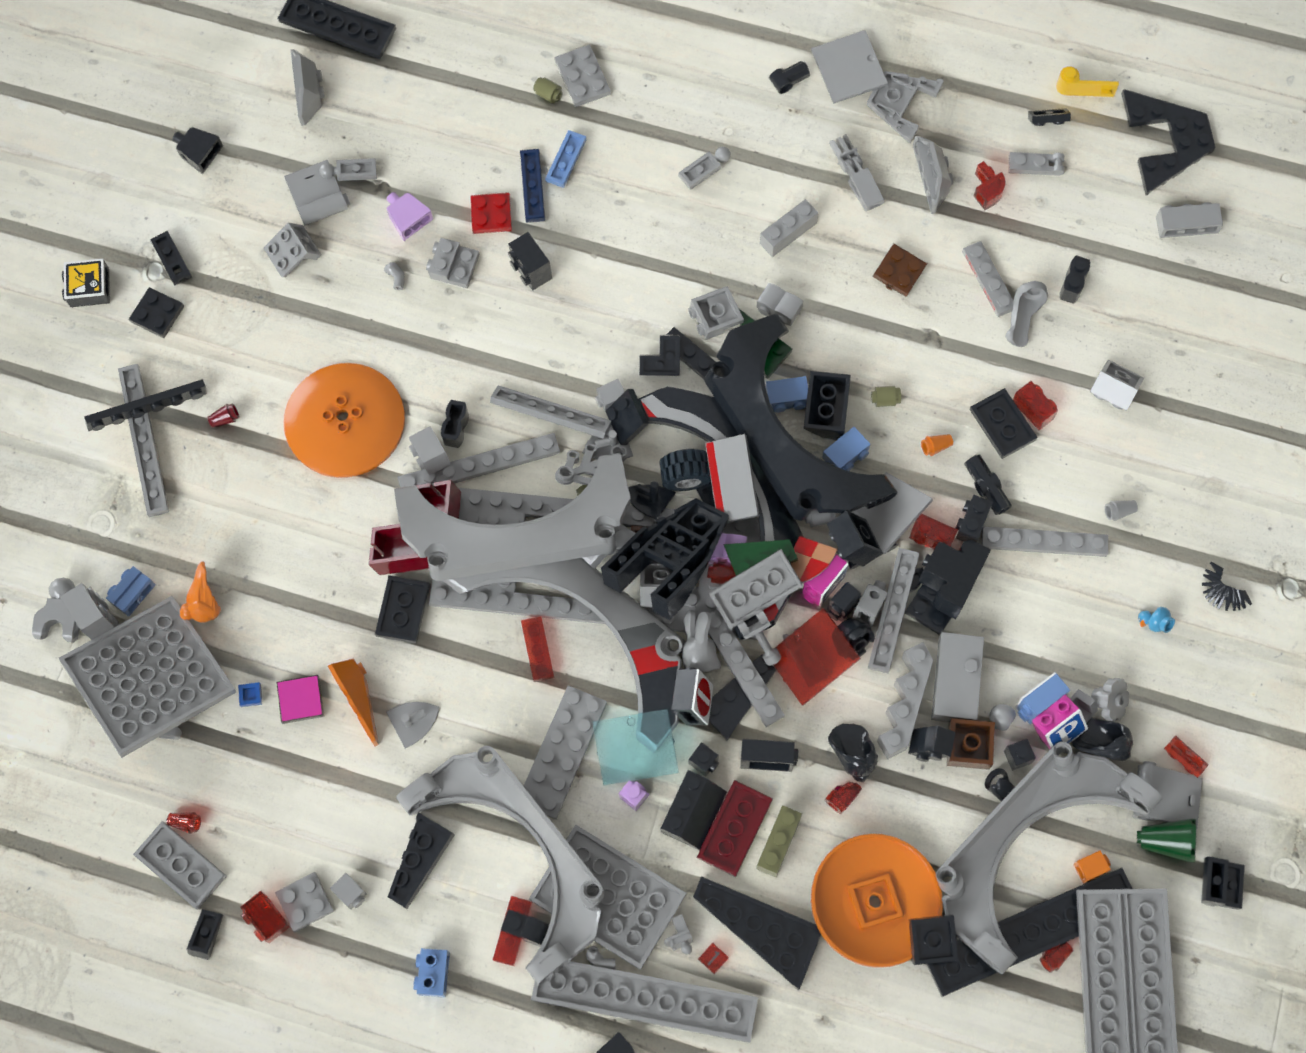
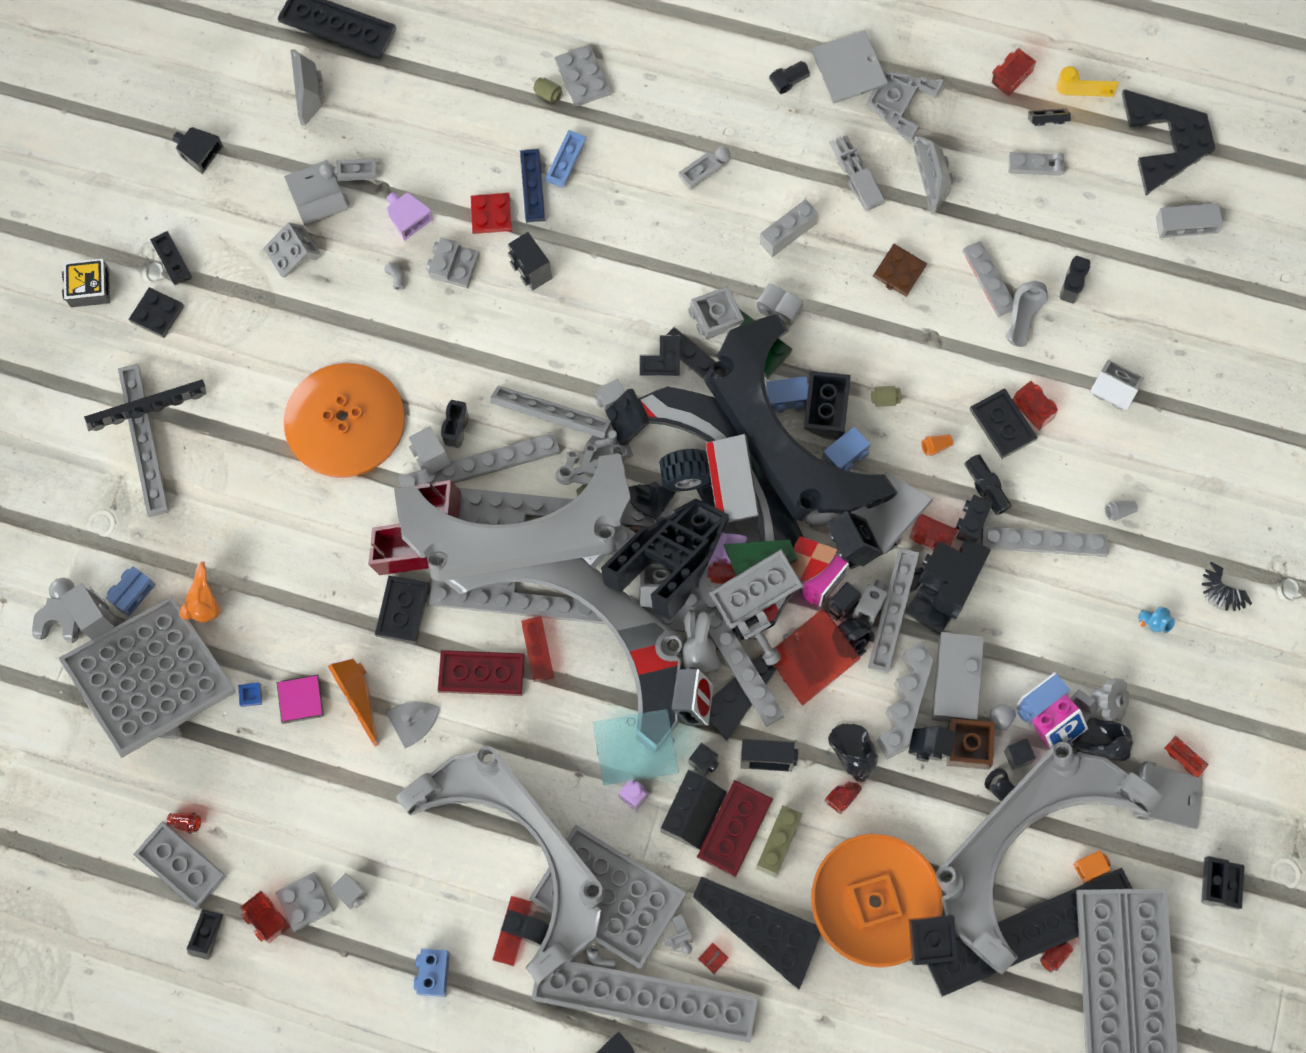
(224, 415): dark red cone -> none
(422, 853): black wing -> none
(481, 673): none -> dark red tile
(563, 749): light grey plate -> none
(992, 186): clear red brick -> none
(1013, 71): none -> clear red brick
(1171, 839): dark green cone -> none

